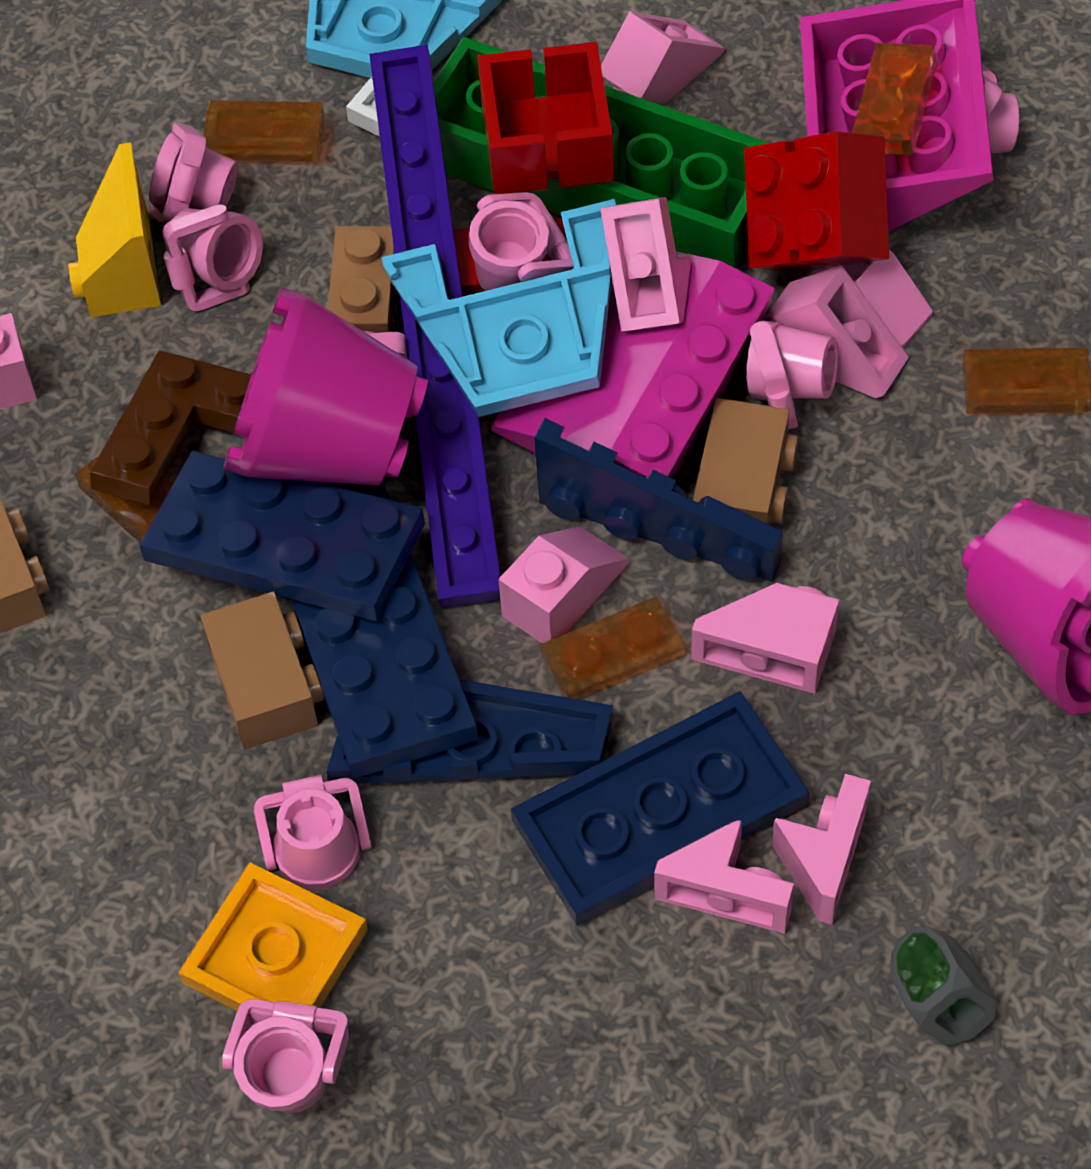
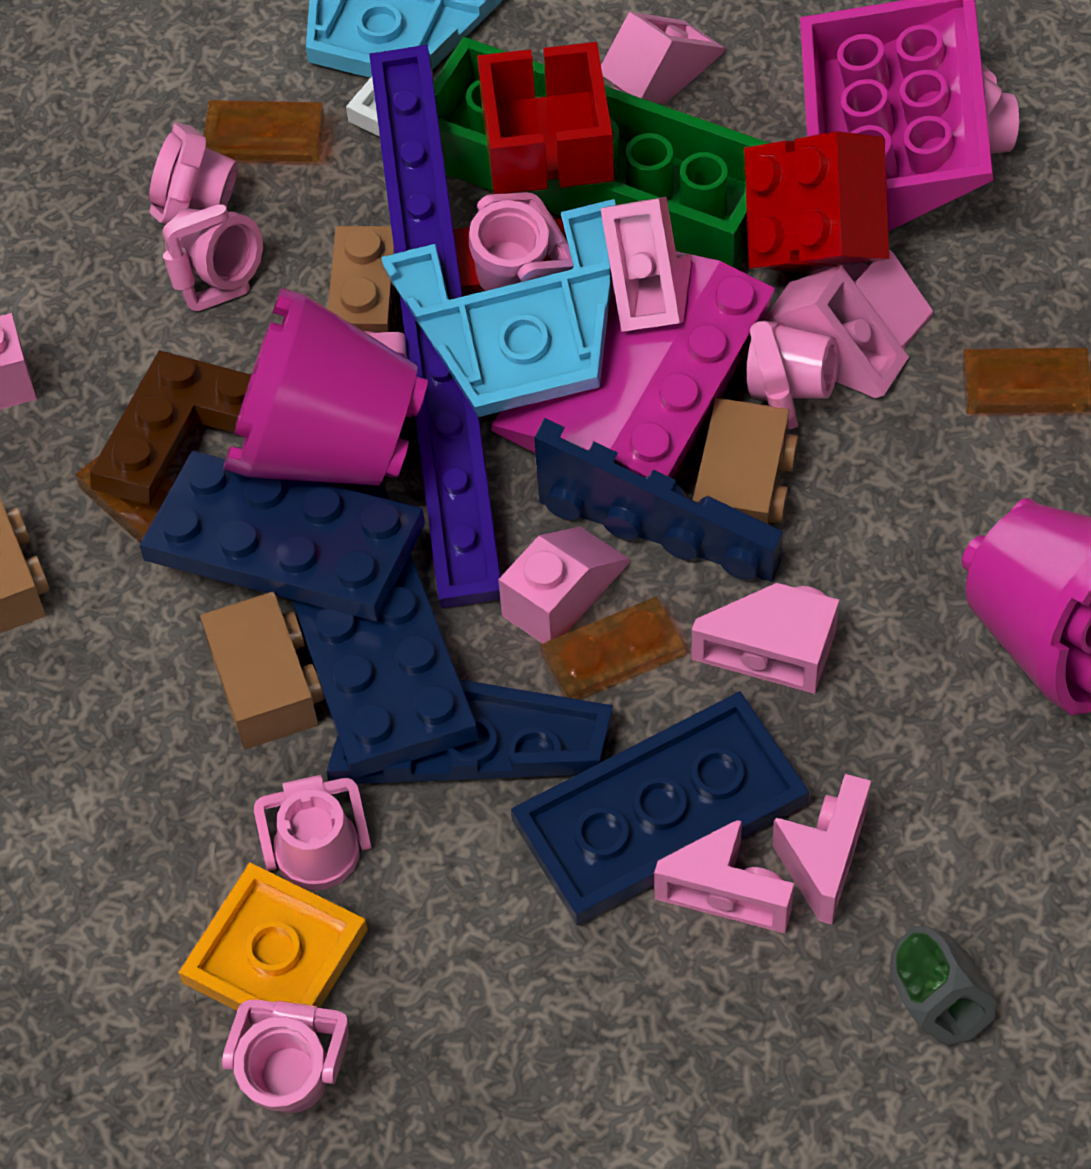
(116, 244): yellow slope -> none
(896, 95): clear orange plate -> none

